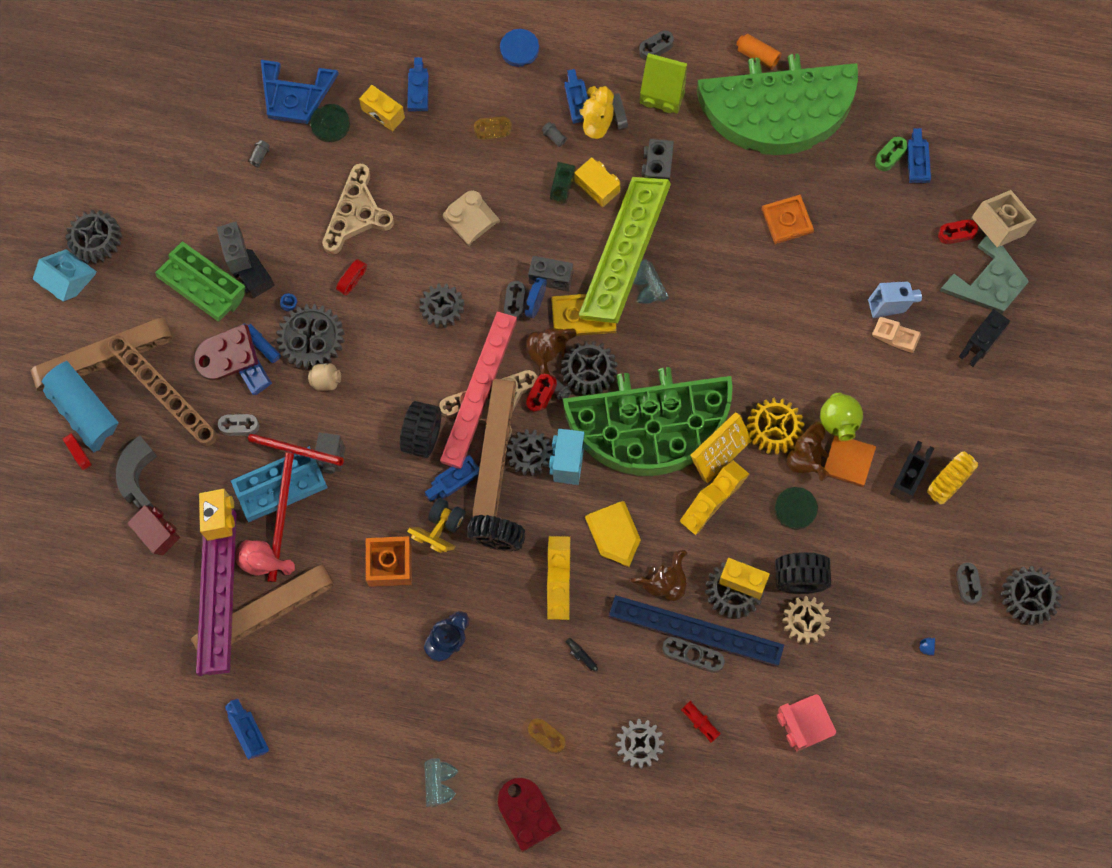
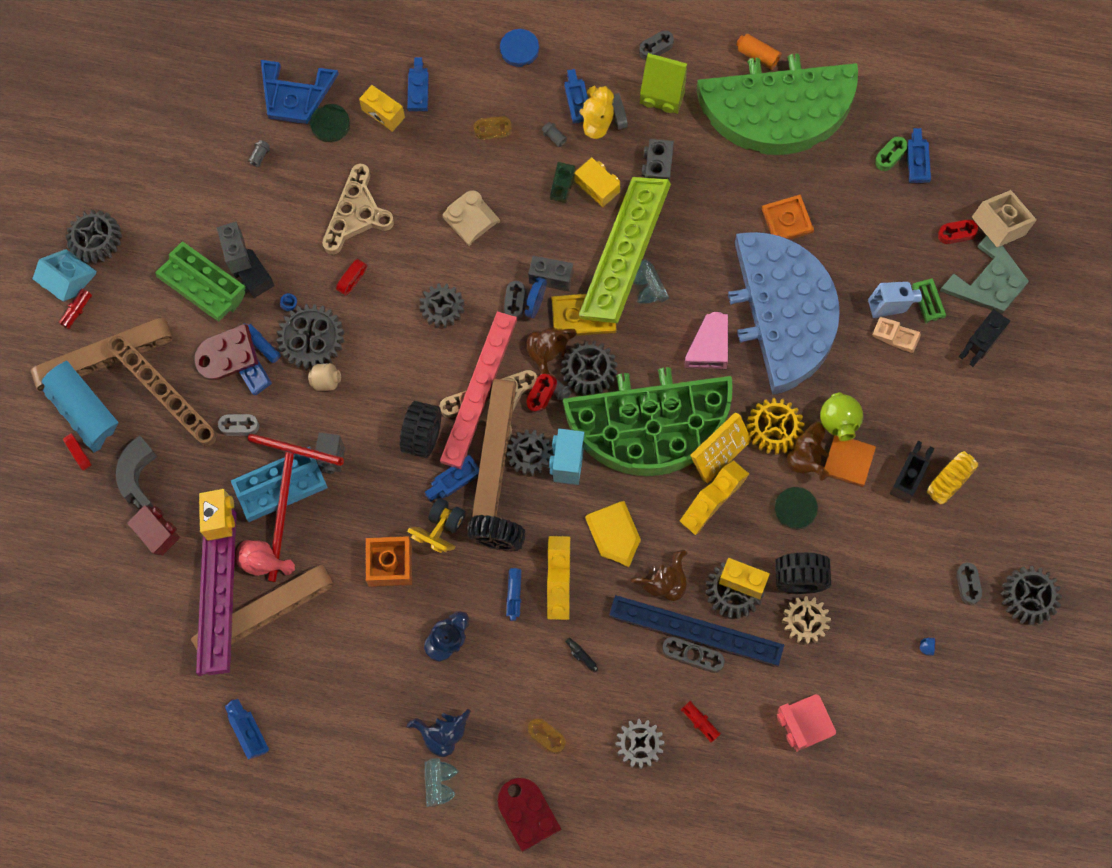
(75, 309): none -> red pin
(443, 735): none -> dark blue piece
(514, 590): none -> blue piece
(710, 344): none -> bright pink slope
(790, 305): none -> medium blue brick
(934, 316): none -> bright green tile

